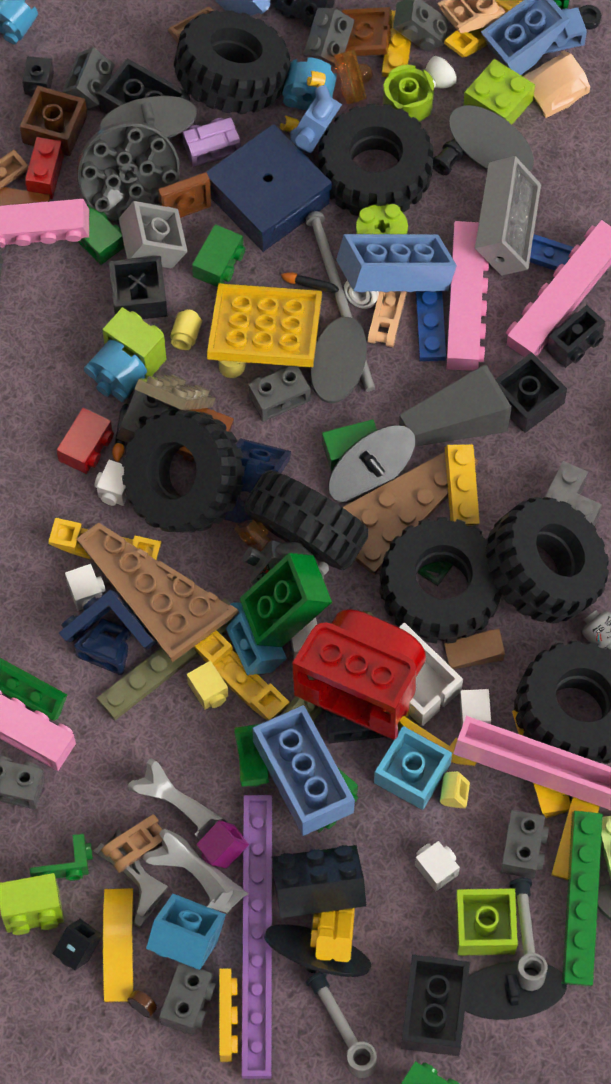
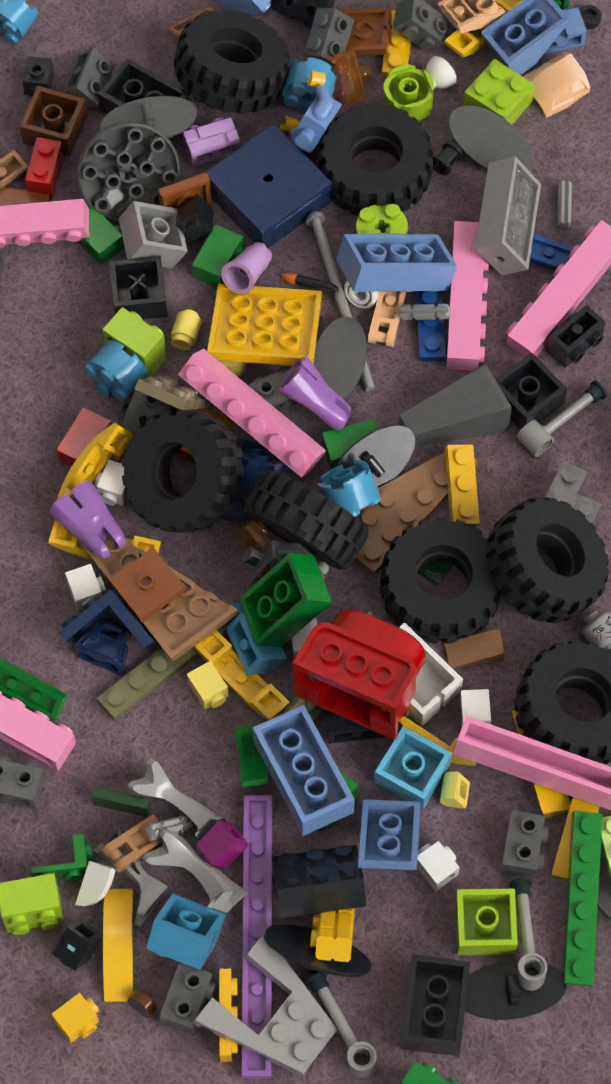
(77, 1017): none -> yellow brick
(88, 519): none -> medium lavender piece
(95, 456): none -> yellow slope
(95, 883): none -> white brick
(121, 801): none -> dark green tile
(147, 584): none -> dark orange plate
(175, 824): none -> light grey axle
(195, 218): none -> black brick
(246, 268): none -> lavender plant
(252, 412): none -> bright pink brick
(295, 1030): none -> light grey wing
(309, 389): none -> medium lavender piece
(351, 487): none -> dark azure brick
(389, 835): none -> medium blue slope
(424, 311): none -> light grey axle
(537, 437): none -> light grey piece
(564, 204): none -> light grey axle

